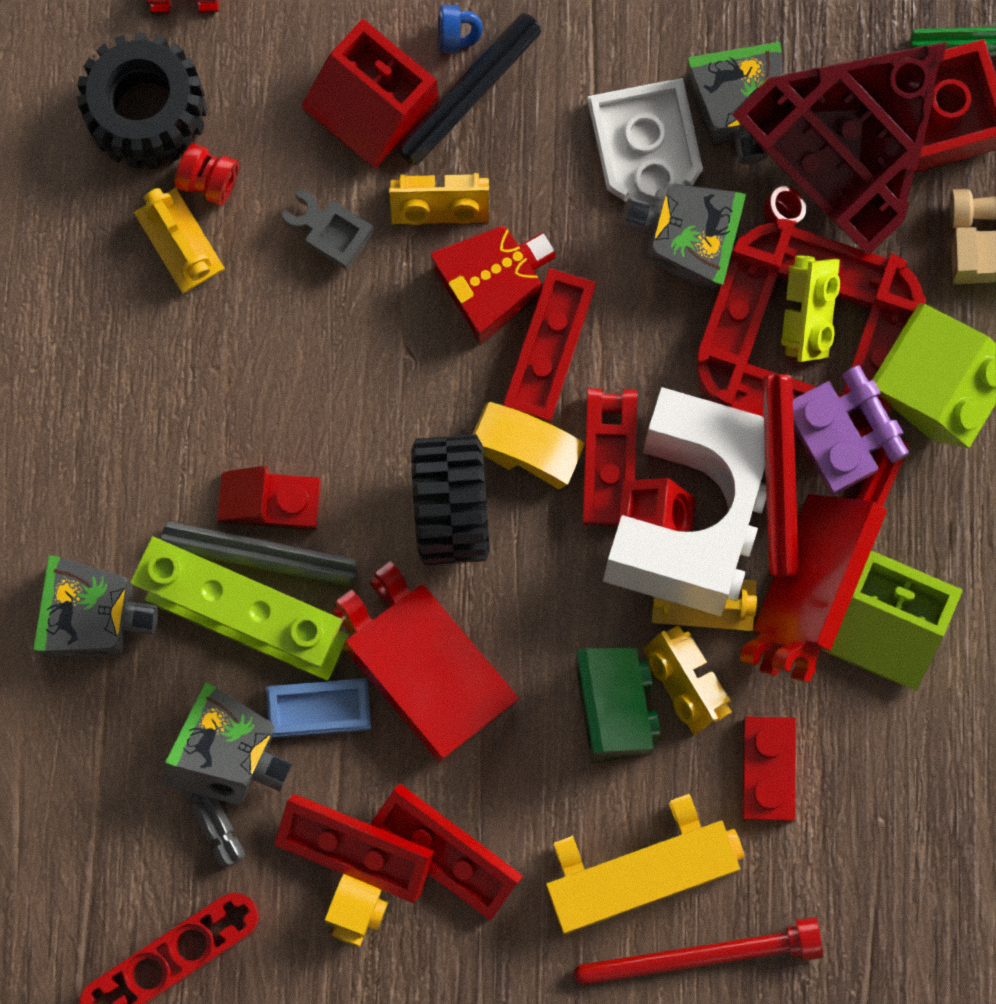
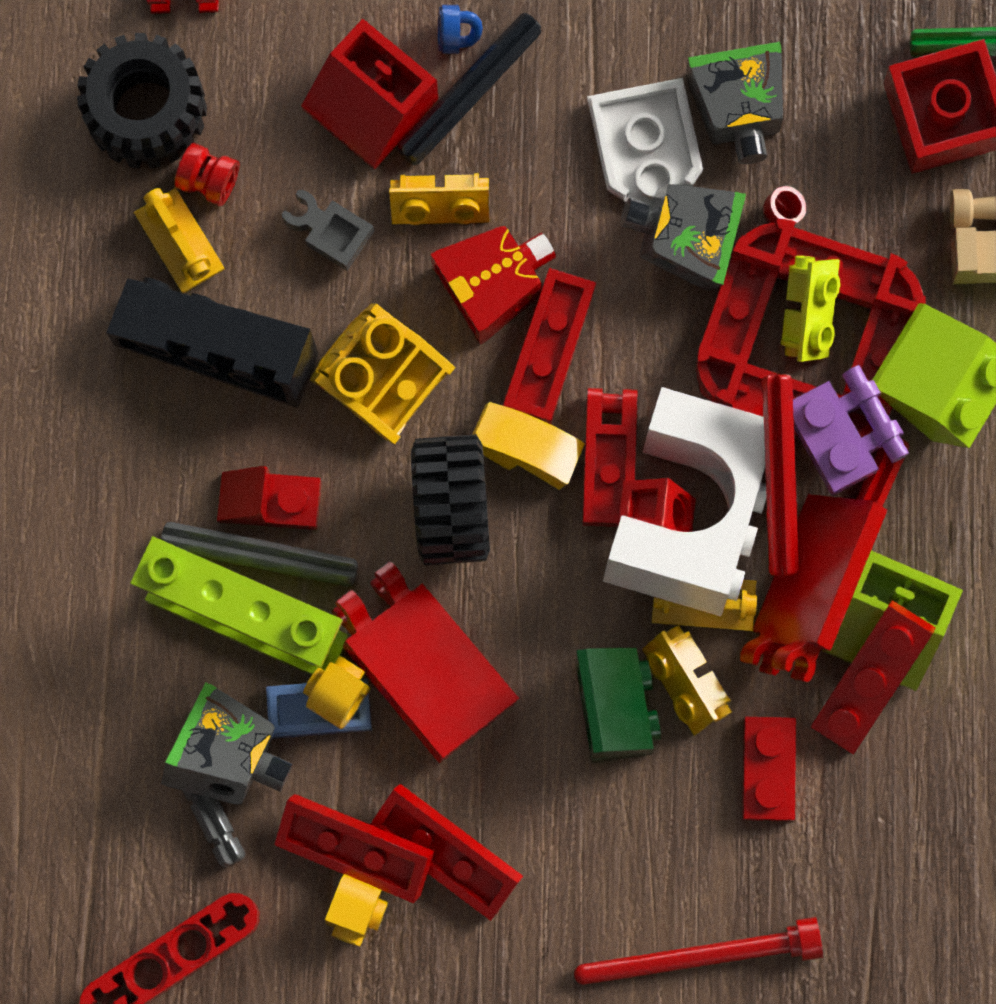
(88, 612): dark grey torso -> none
(214, 340): none -> black wedge
(336, 692): none -> yellow plate
(381, 371): none -> yellow slope
(644, 875): yellow brick -> none
(850, 135): dark red wedge -> none
(873, 677): none -> red plate

